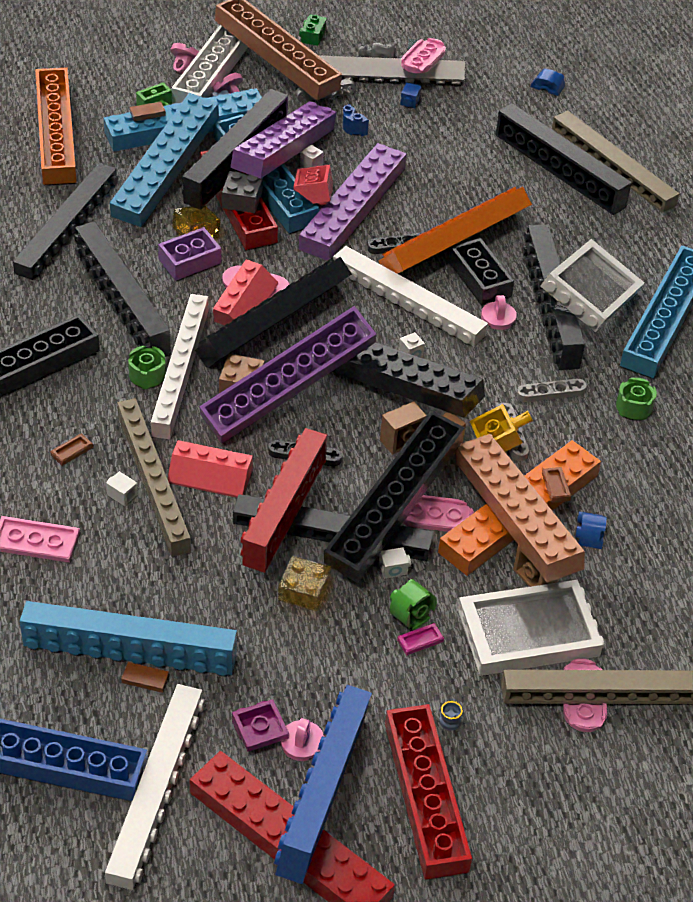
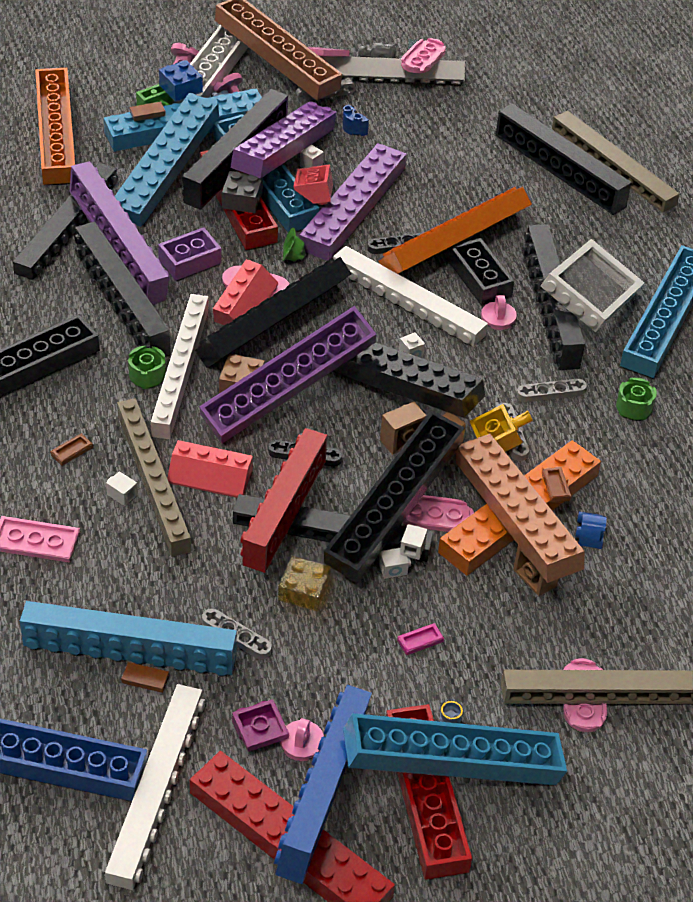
(102, 207): none -> medium lavender brick
(180, 80): none -> blue brick
(191, 219): clear yellow brick -> none
(251, 648): none -> light grey beam
(293, 247): none -> bright green piece
(313, 29): green brick -> none
(330, 52): none -> bright pink tile
(410, 95): blue brick -> none
(412, 604): bright green brick -> none
(413, 541): none -> white brick
(453, 749): none -> dark azure brick
(529, 627): window -> none
(550, 80): blue cylinder -> none

